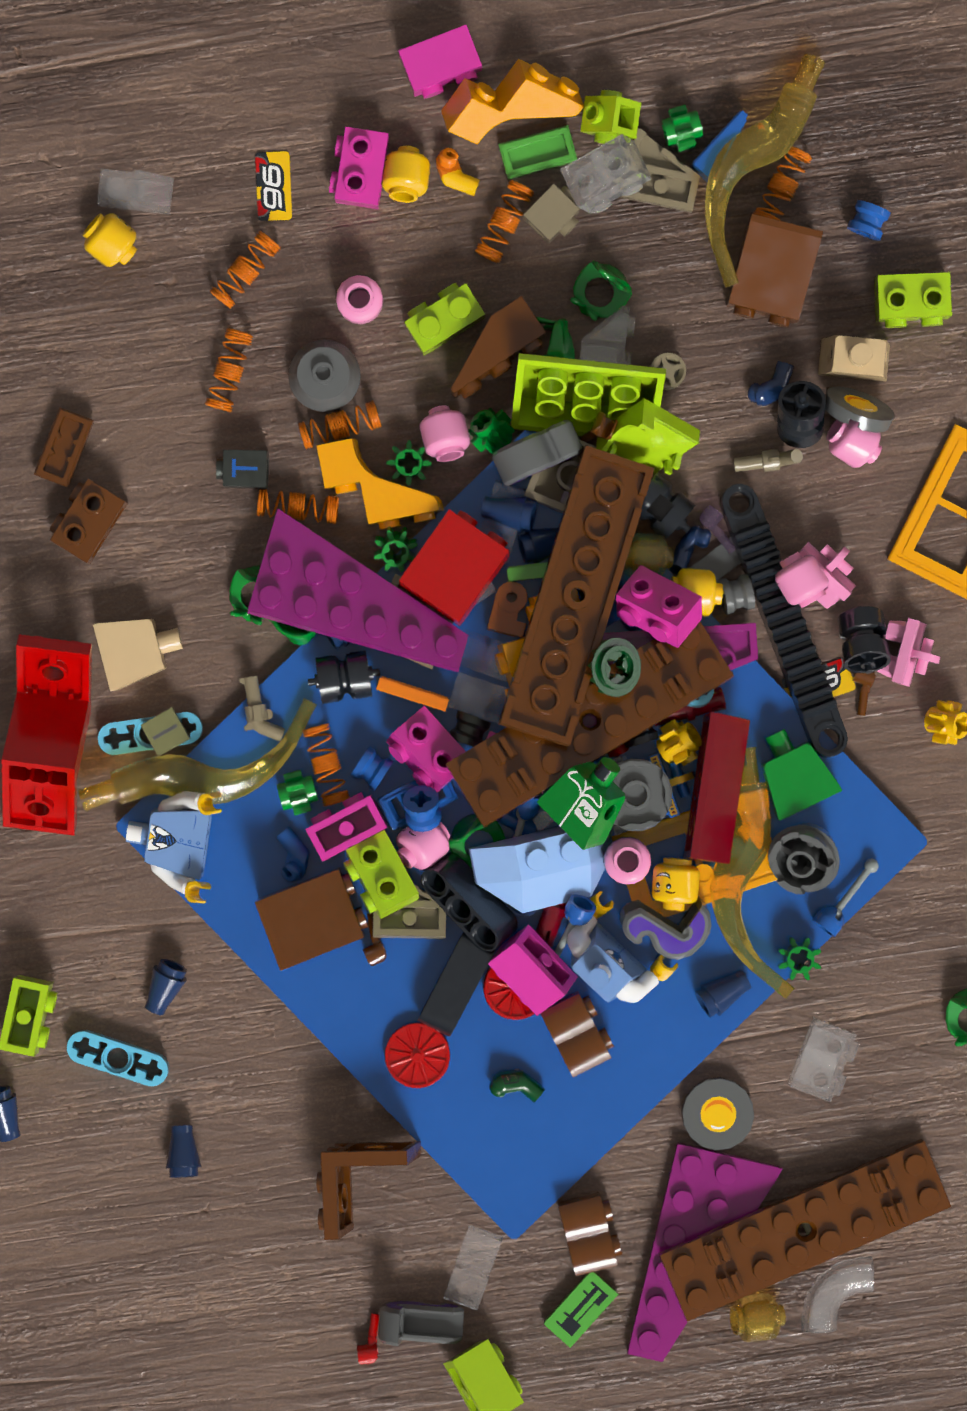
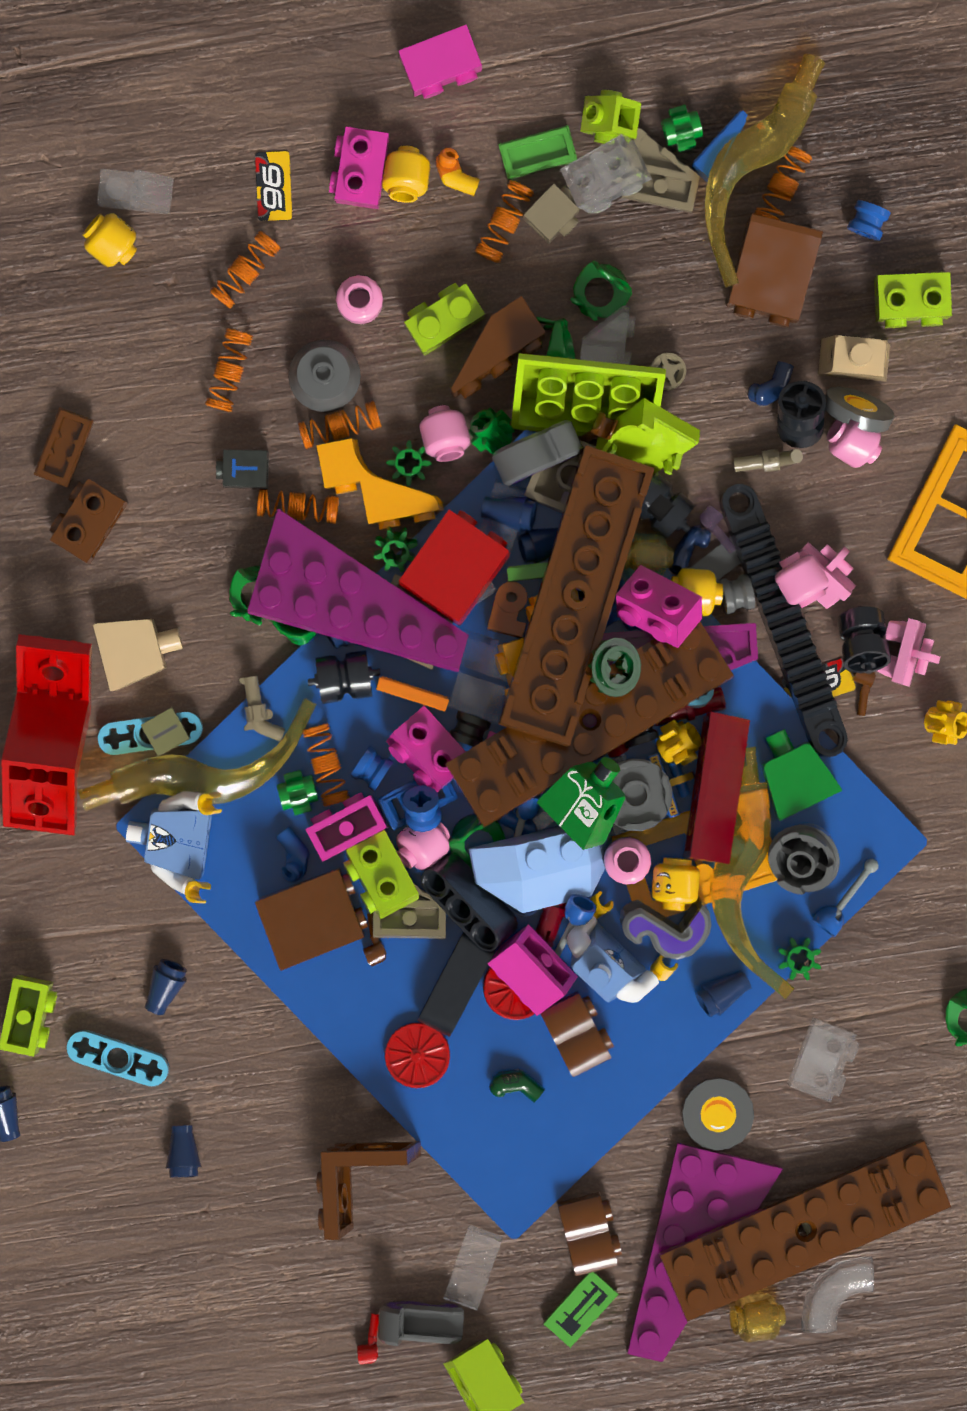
(522, 94): light orange arch -> none

